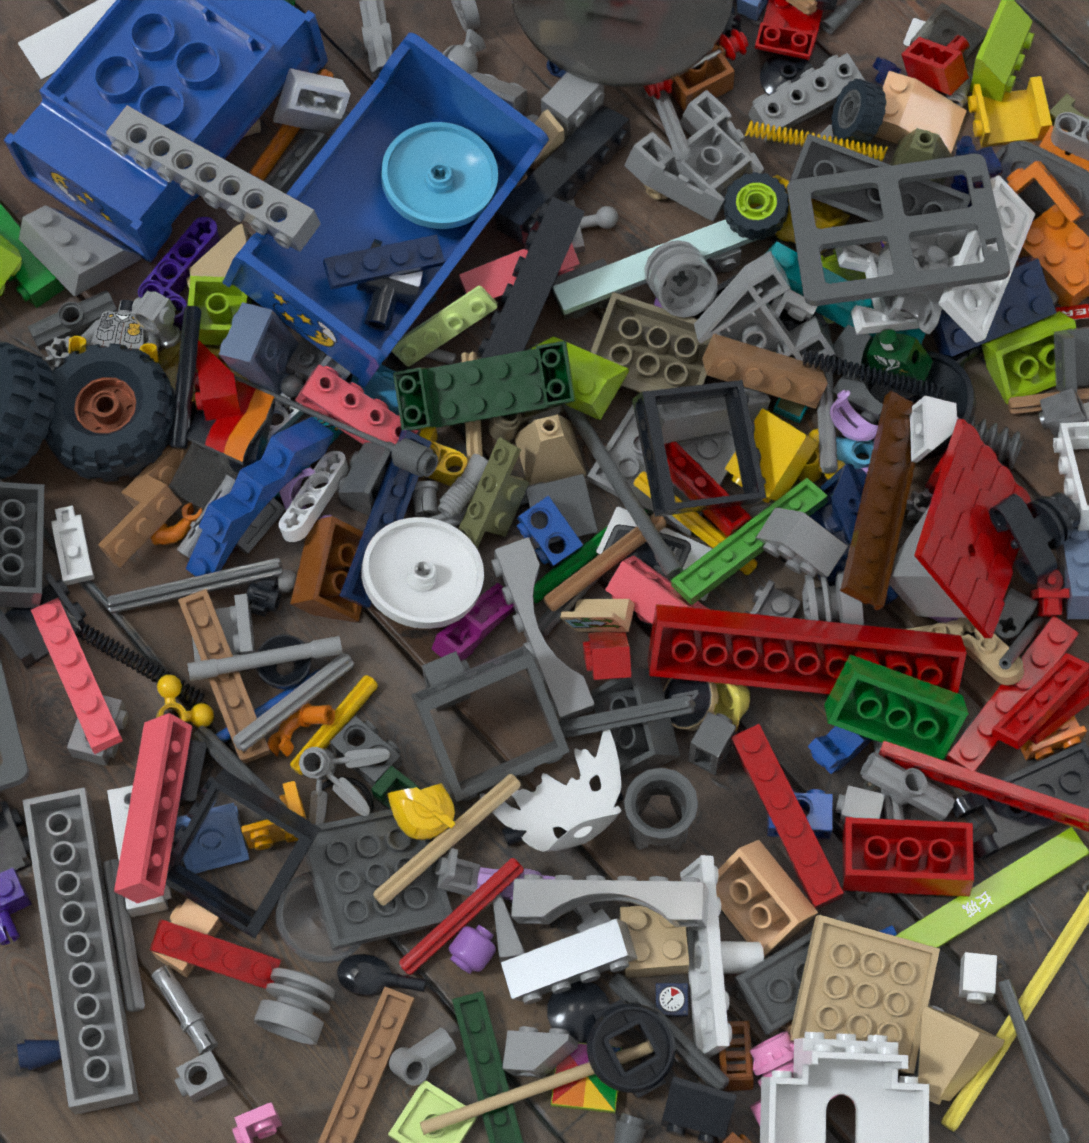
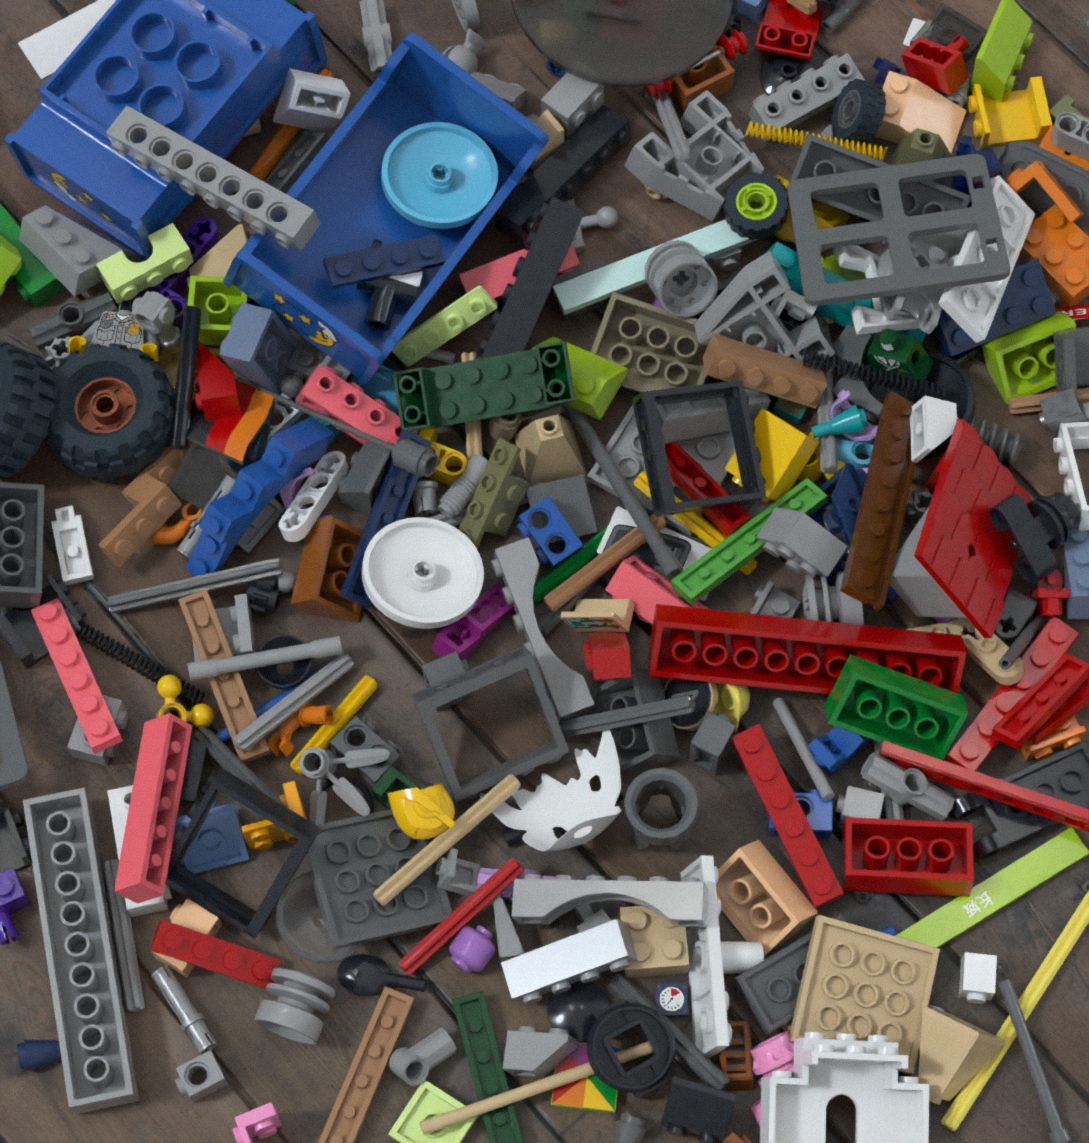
(129, 278): none -> yellowish green arch
(803, 749): none -> light grey bar
(847, 422): none -> teal cone

